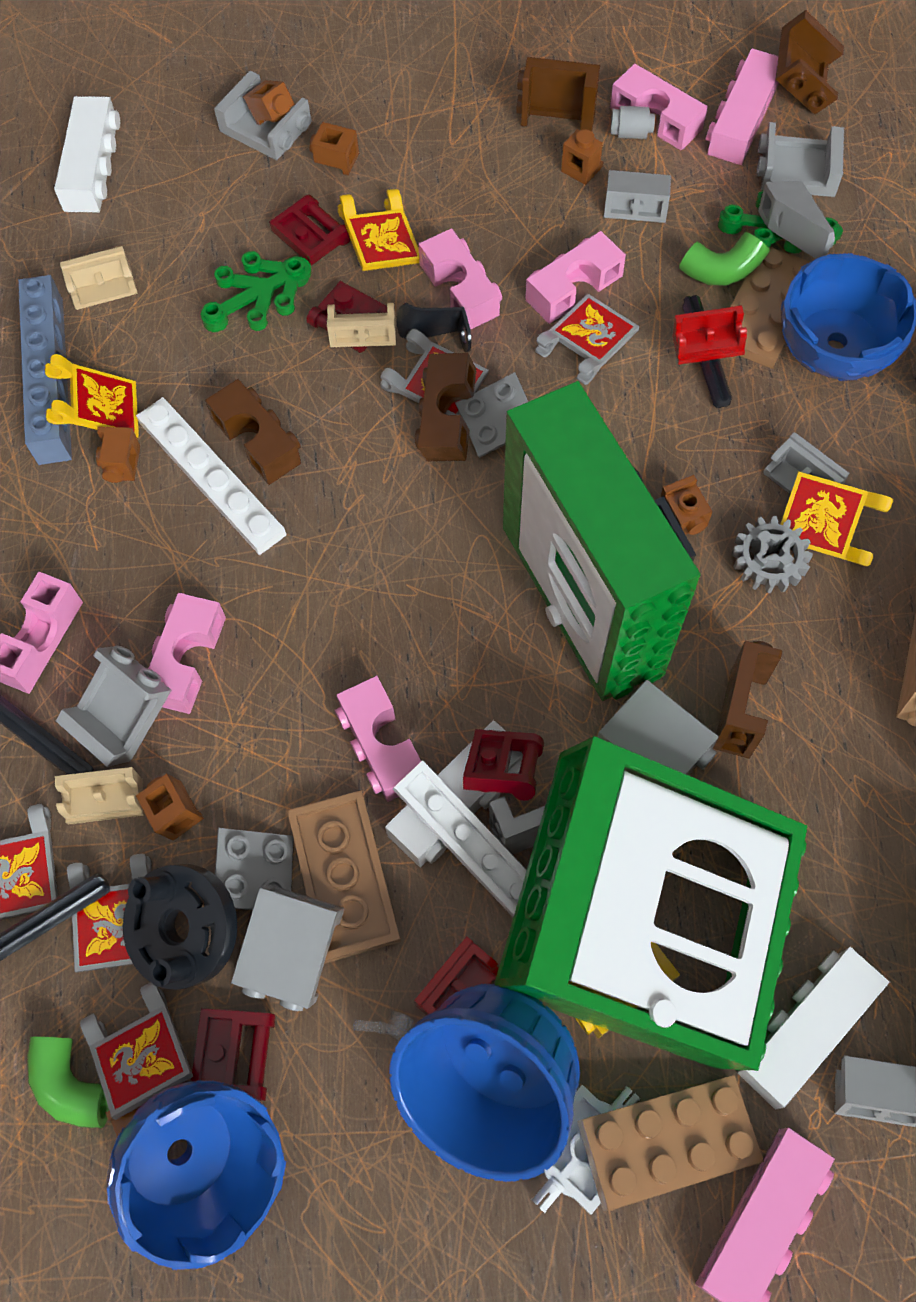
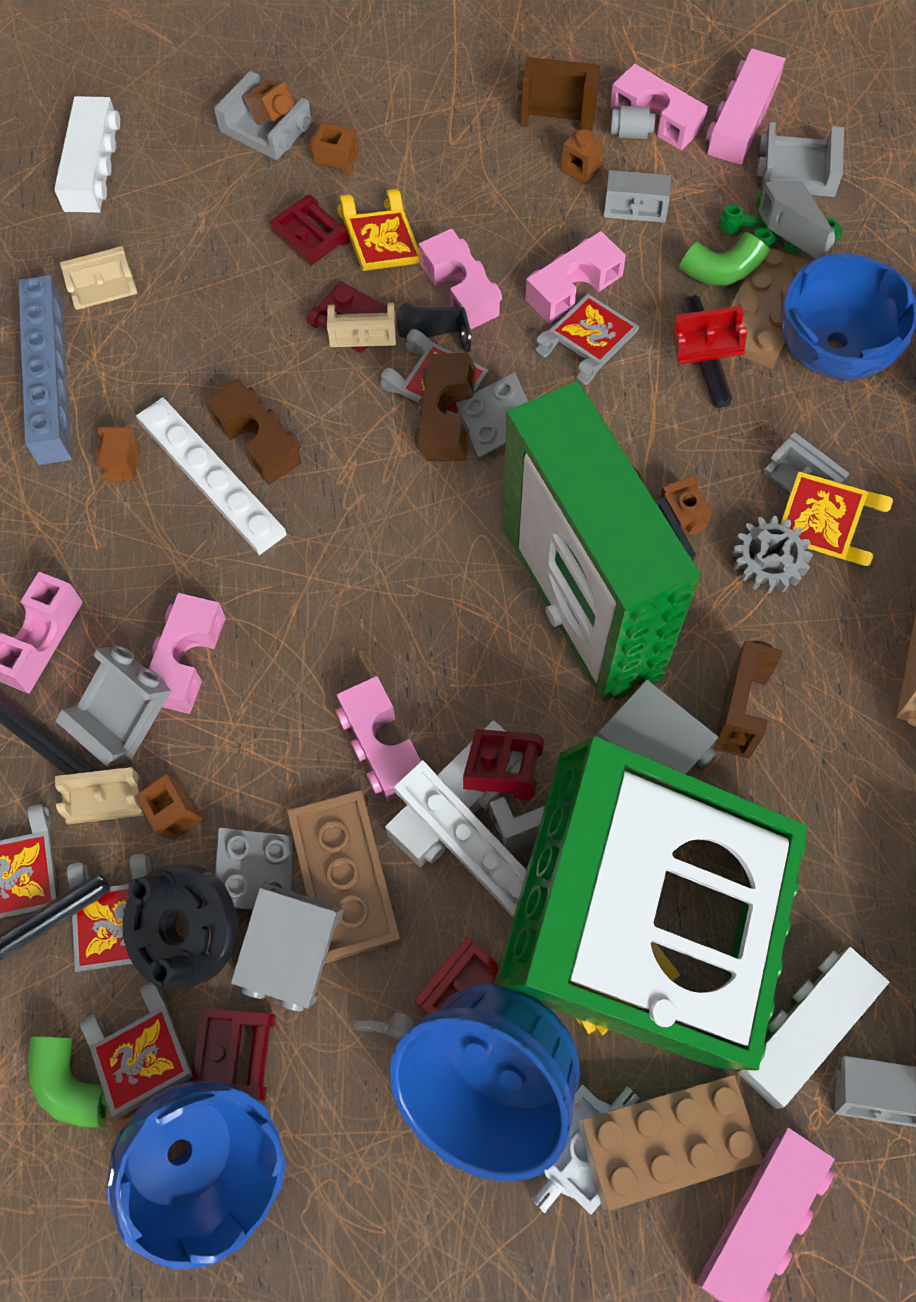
(96, 397): flag -> none
(292, 272): green plant -> none
(804, 61): reddish brown panel -> none

